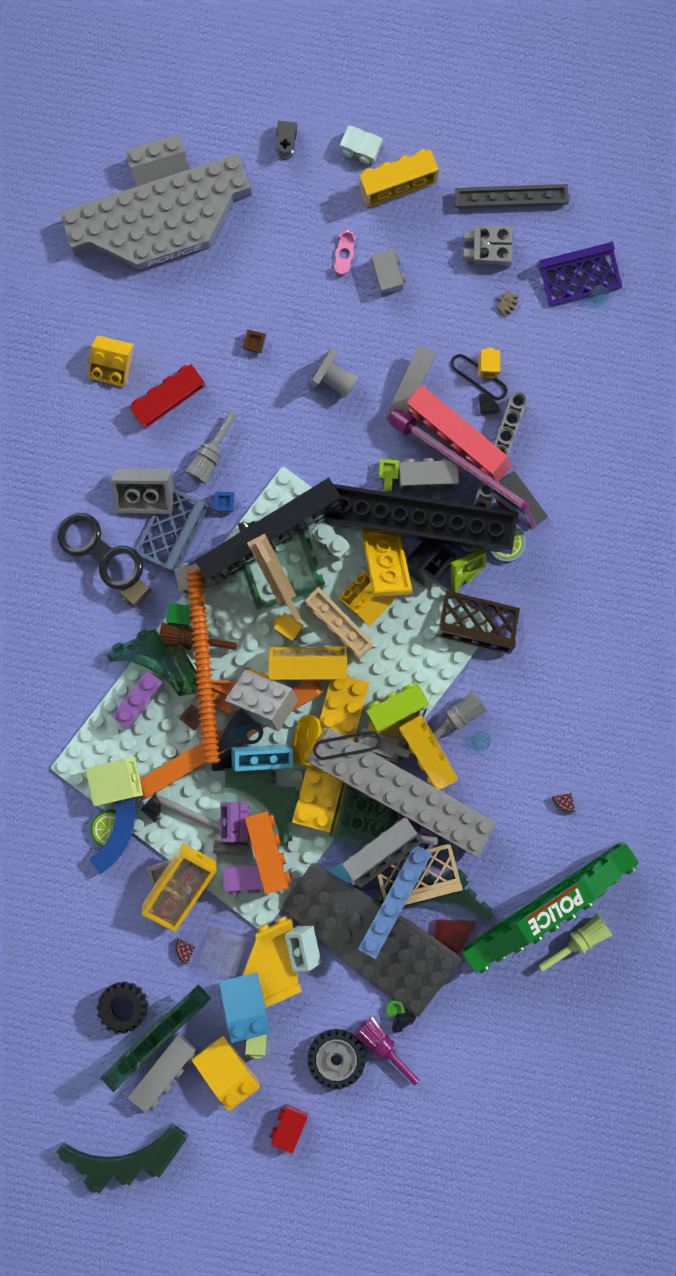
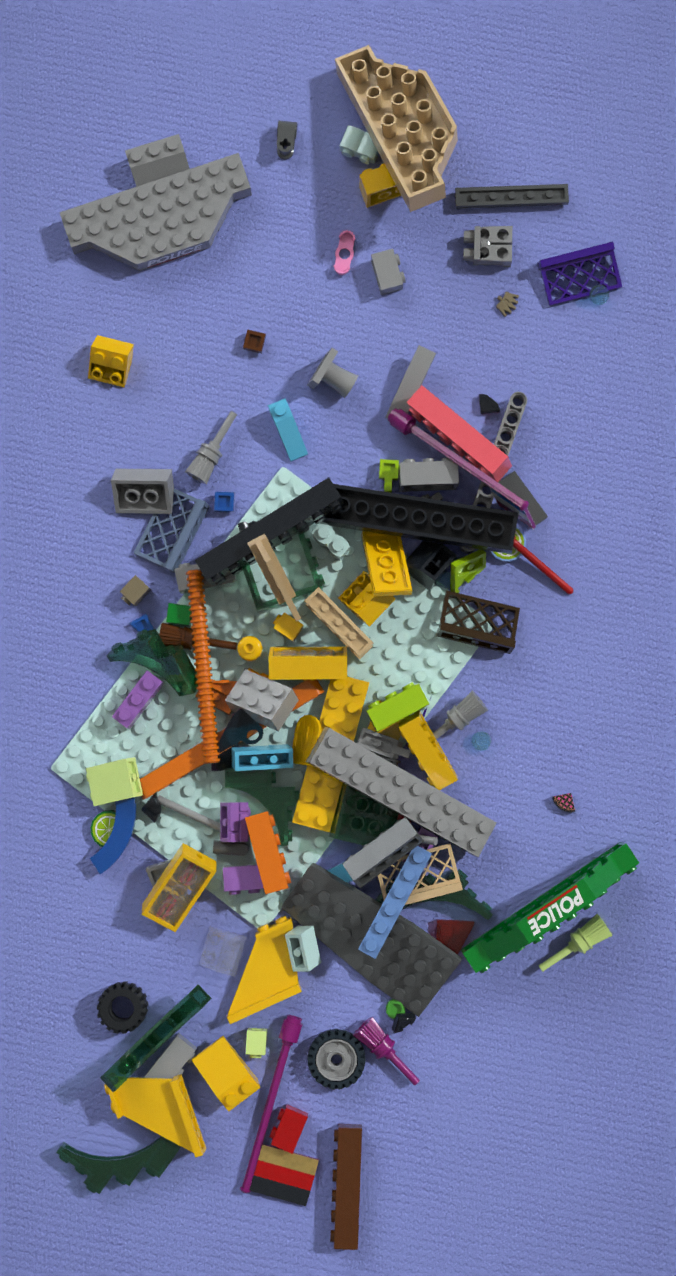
(100, 551): black bar -> none
(142, 623): none -> blue tile
(160, 1107): none -> yellow piece
(167, 396): red brick -> none
(184, 950): black tile -> none
(191, 717): reddish brown plate -> none
(244, 1007): dark azure slope -> none
(249, 648): none -> yellow head
(271, 1168): none -> flag
(287, 429): none -> medium azure slope
(347, 753): black piece -> none
(347, 1186): none -> reddish brown brick
(403, 121): none -> tan brick
(445, 581): none -> clear light blue piece
(469, 379): black piece -> none
(488, 363): yellow brick -> none
(542, 567): none -> red piece

